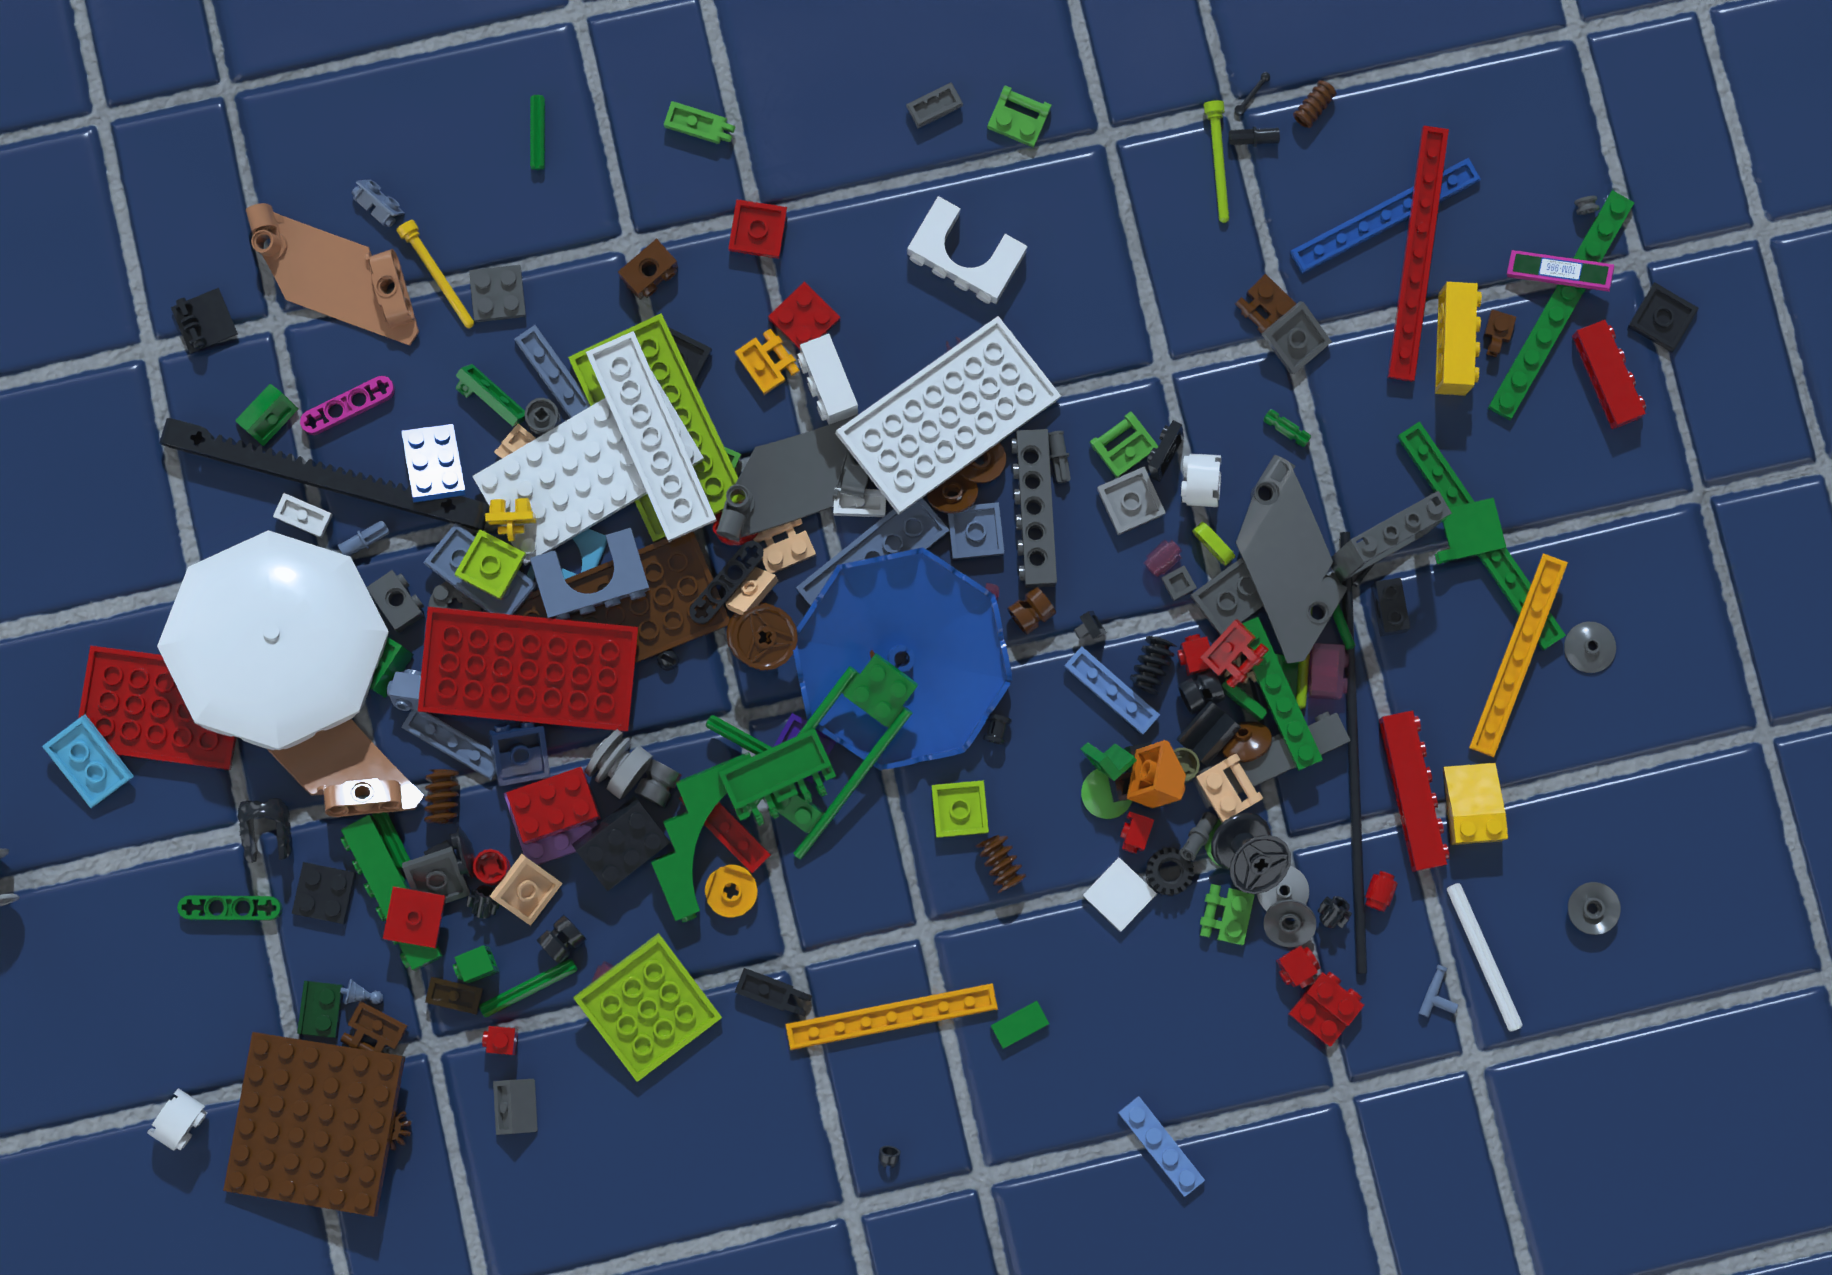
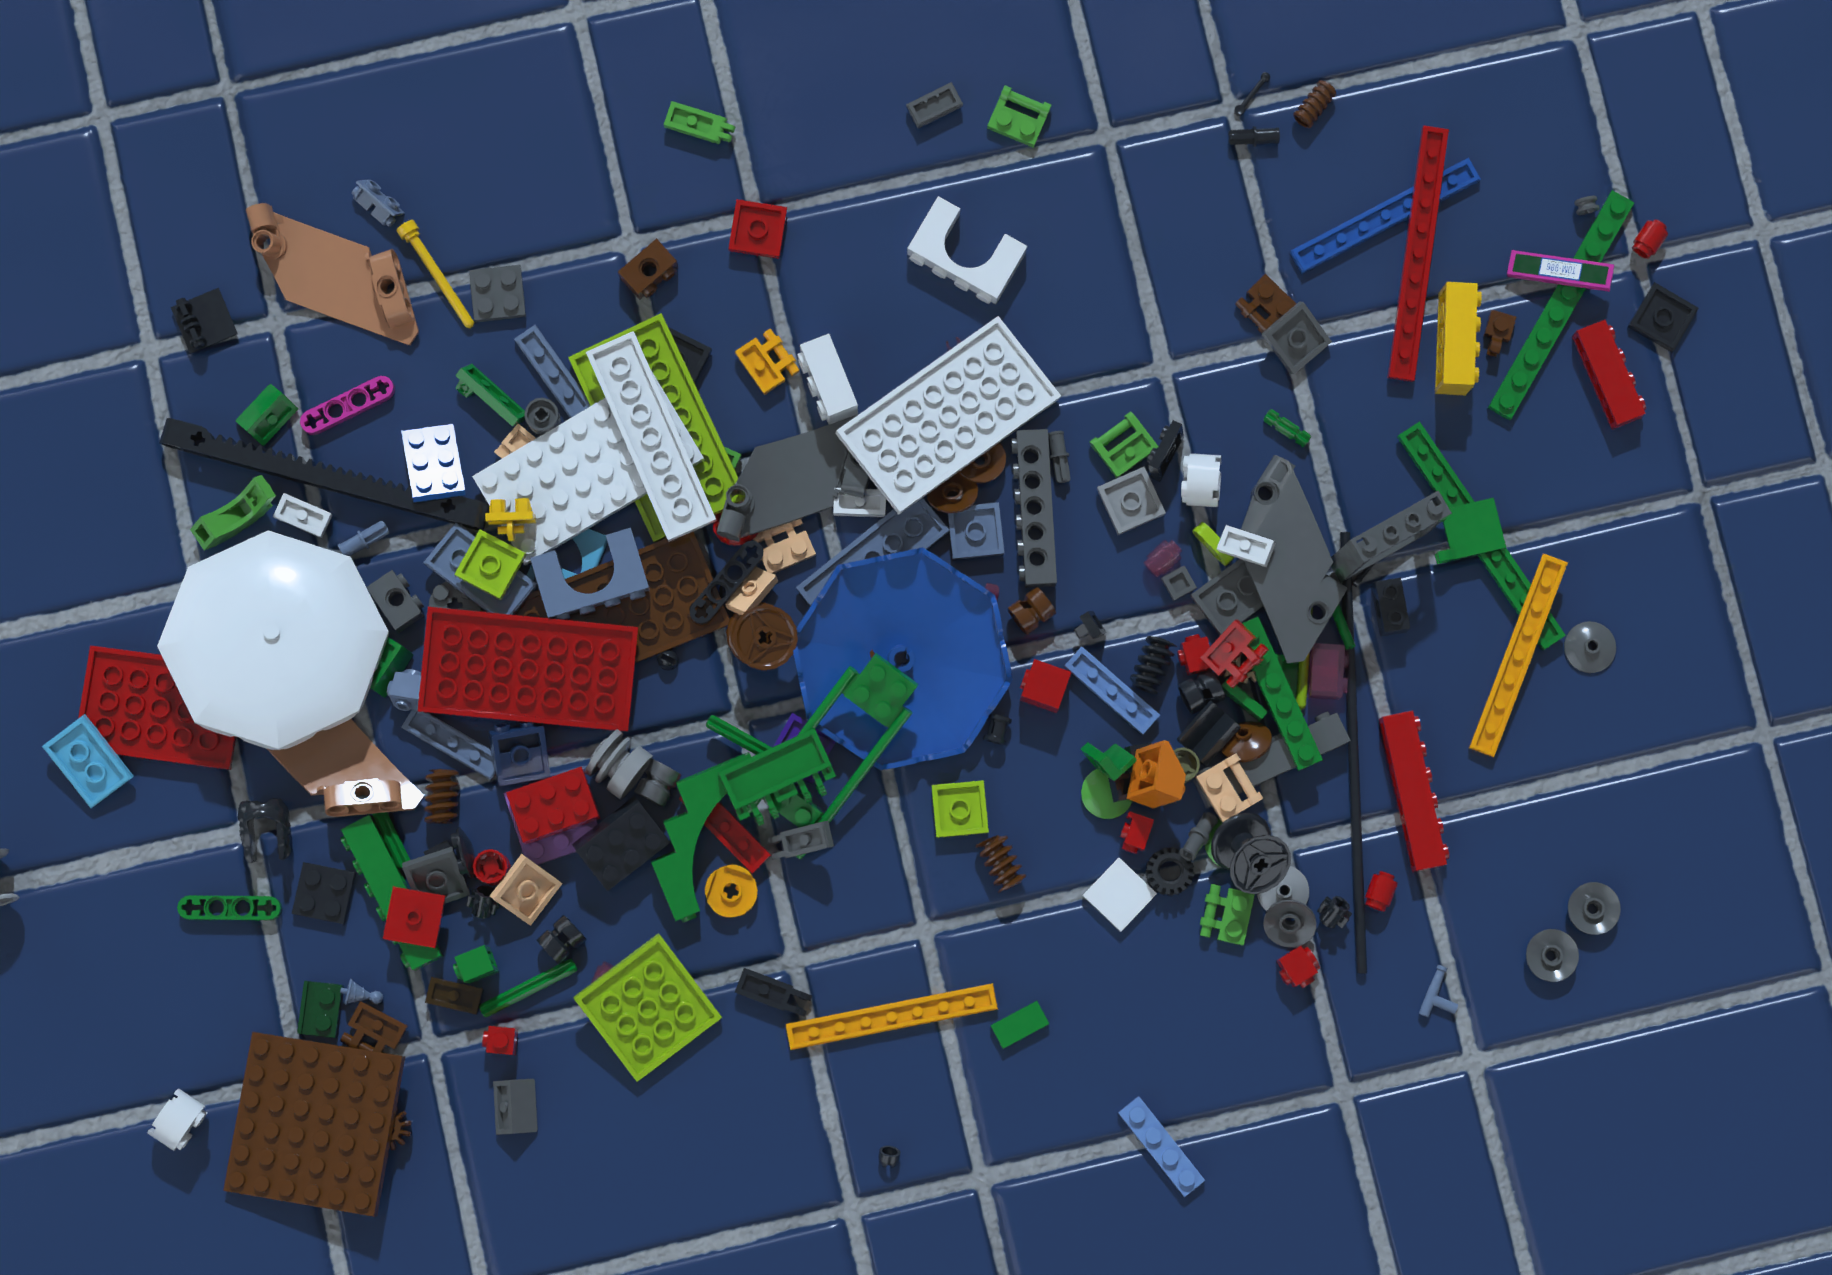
(235, 516): none -> bright green arch
(537, 132): green axle -> none
(803, 840): none -> dark grey hinge
(804, 316): red plate -> none
(1044, 685): none -> red head
(1214, 113): lime piece -> none
(1246, 546): none -> white plate
(1327, 1008): red plate -> none
(1474, 804): yellow slope -> none
(1484, 957): white axle -> none
(1565, 955): none -> dark grey dish
(1650, 238): none -> red brick

